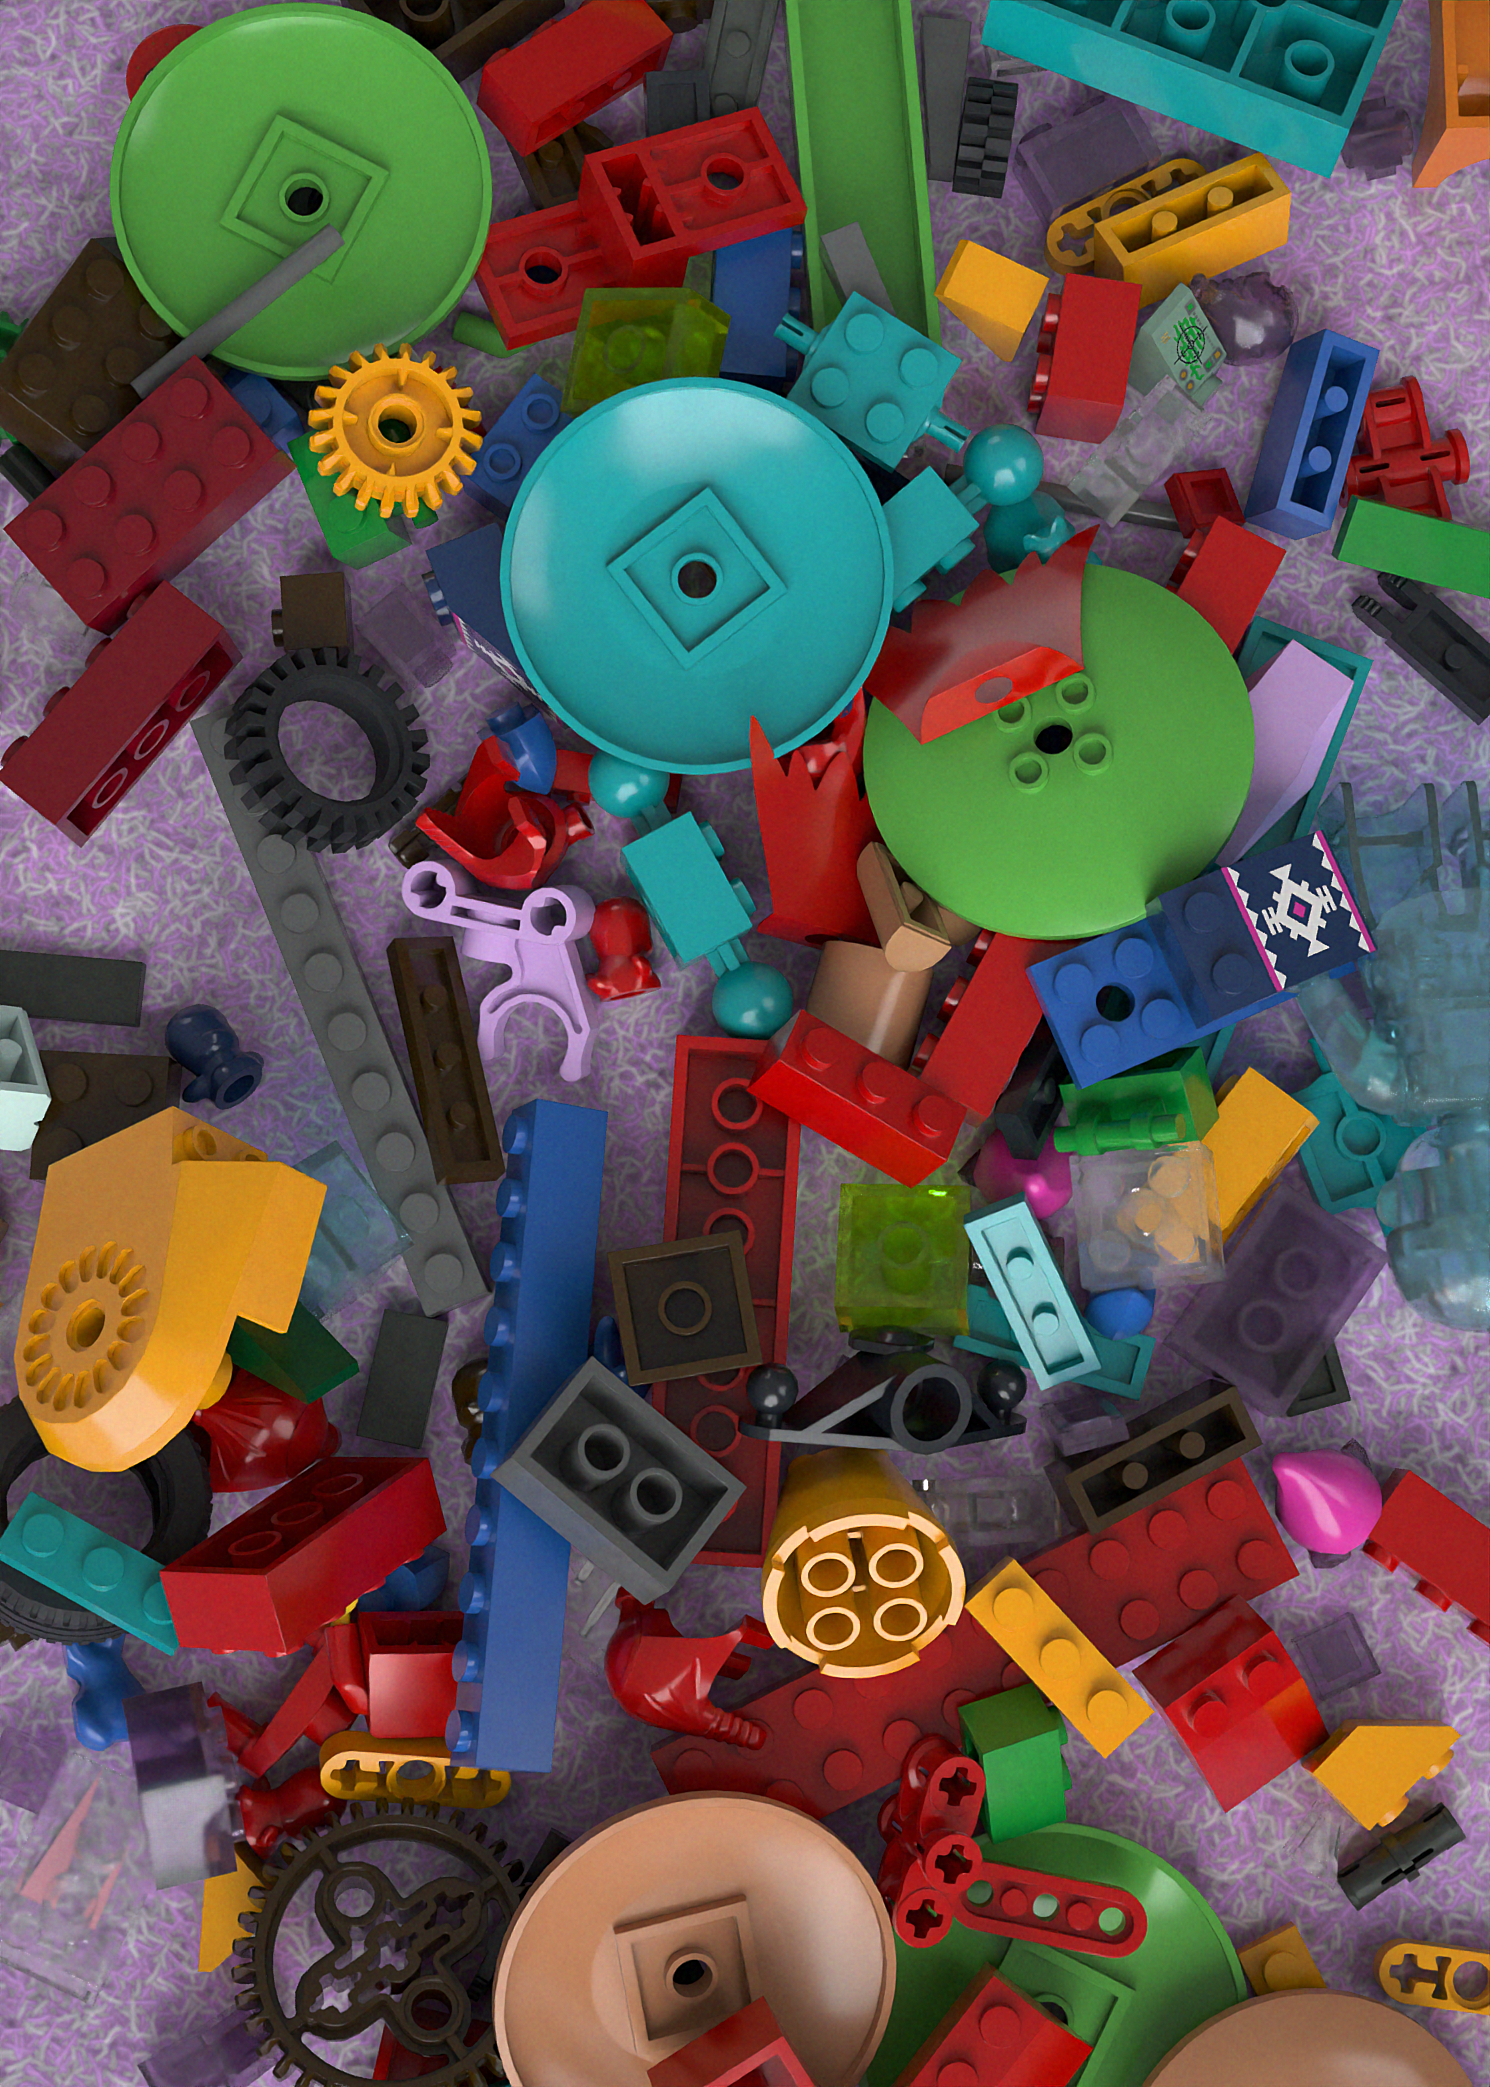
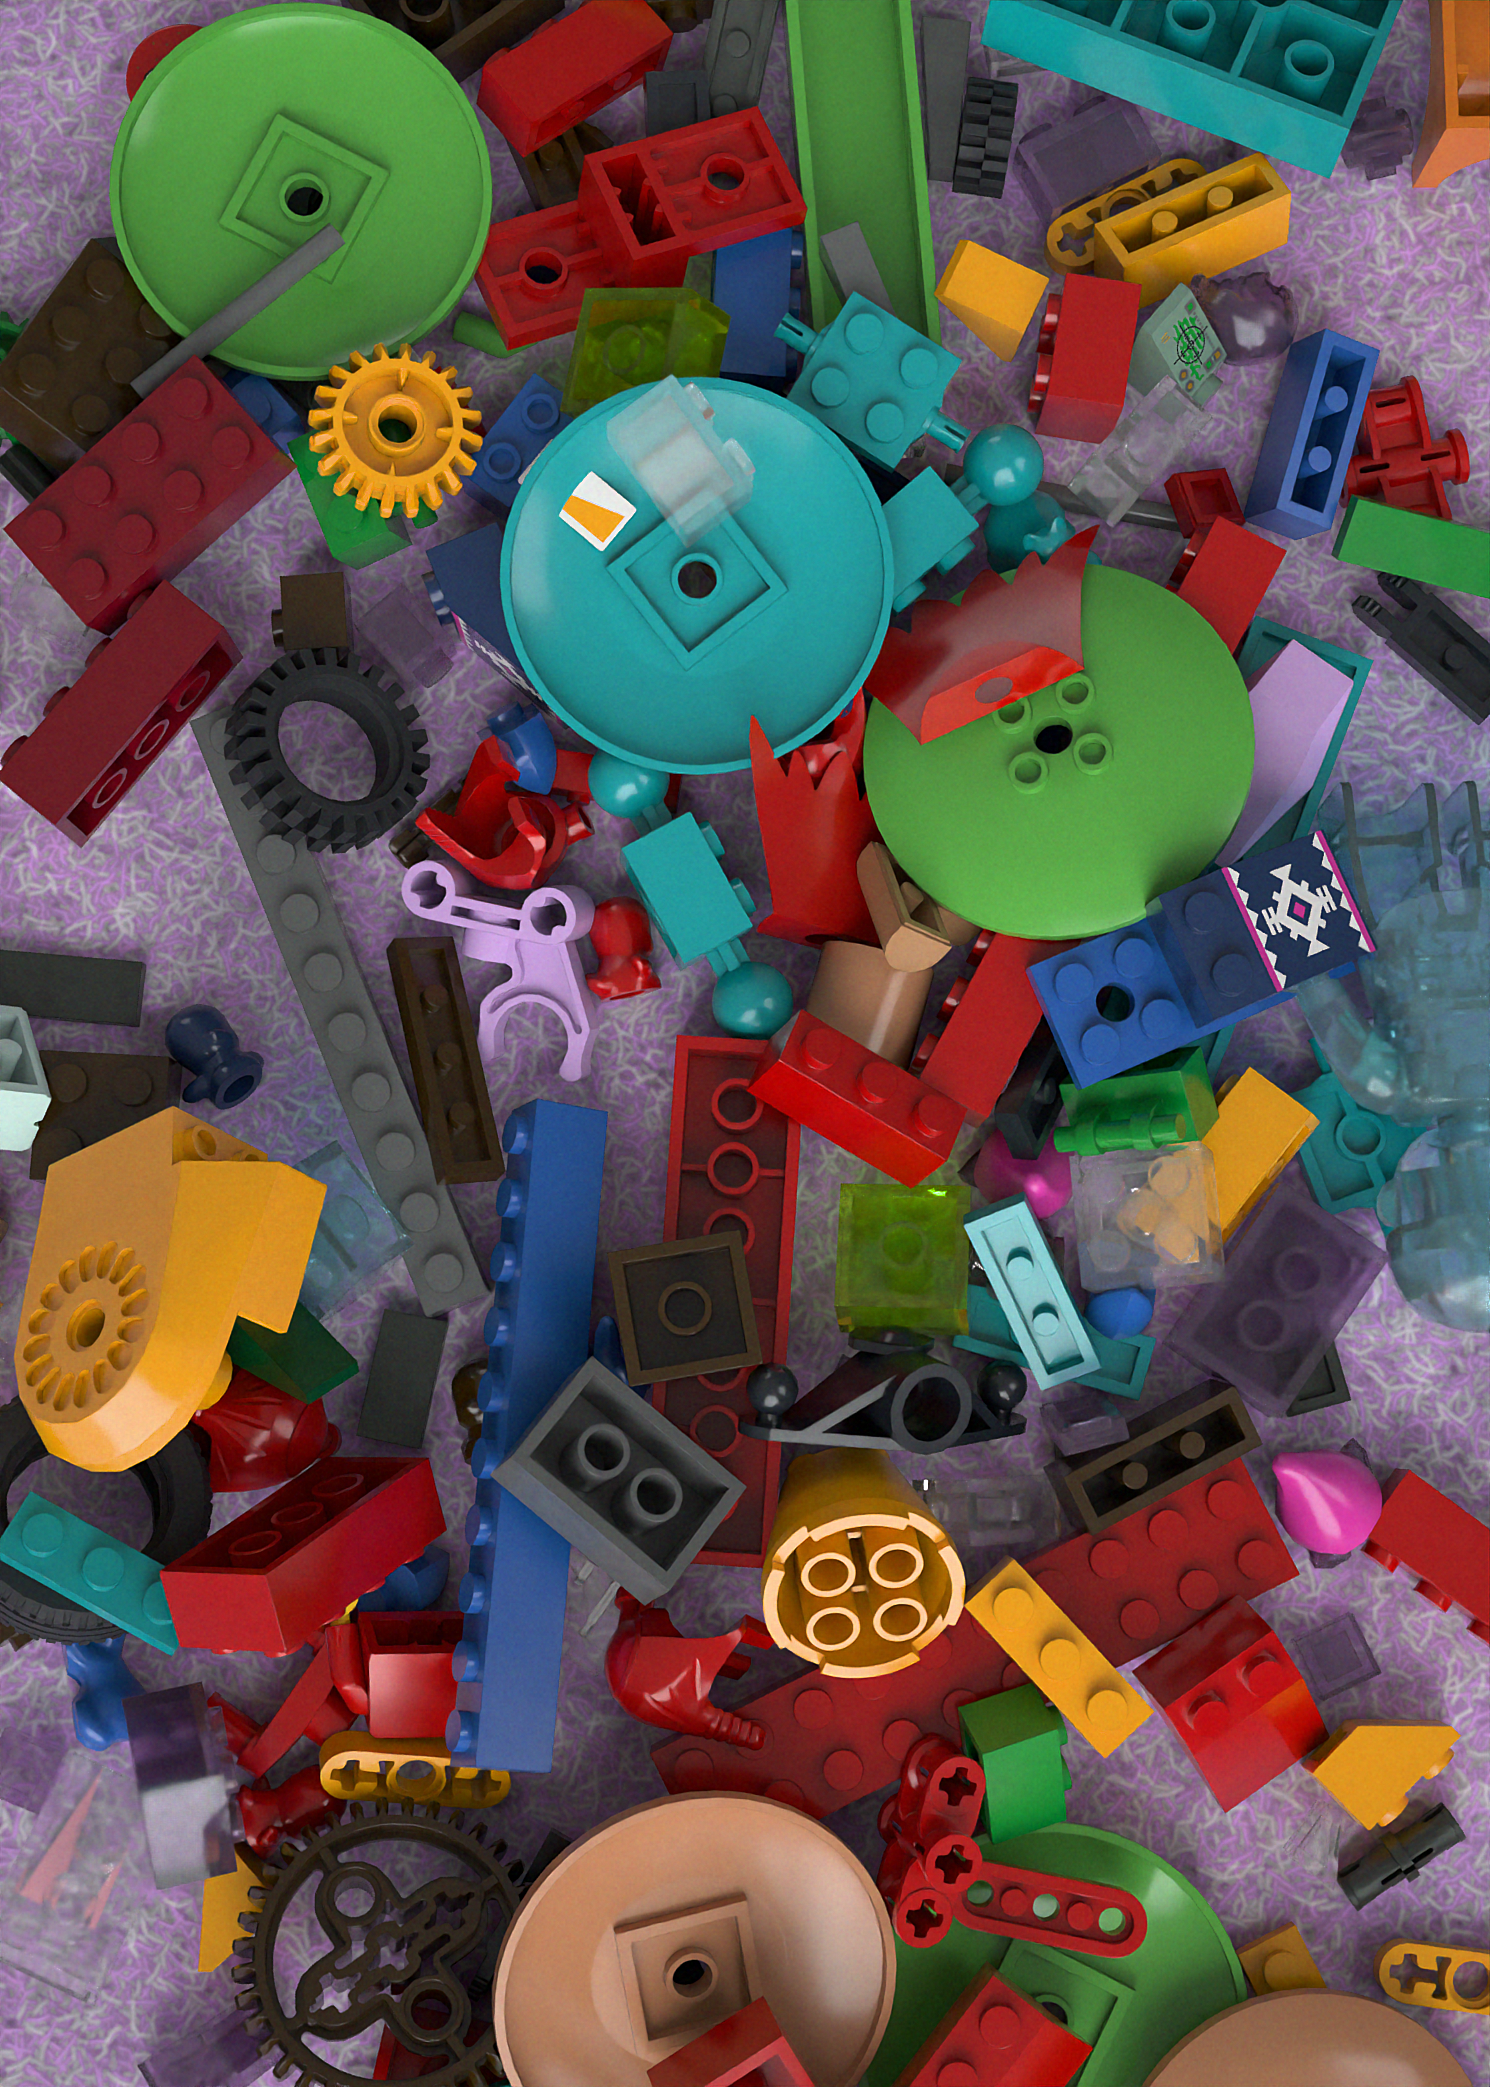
(594, 509): none -> white sticker
(681, 460): none -> clear brick

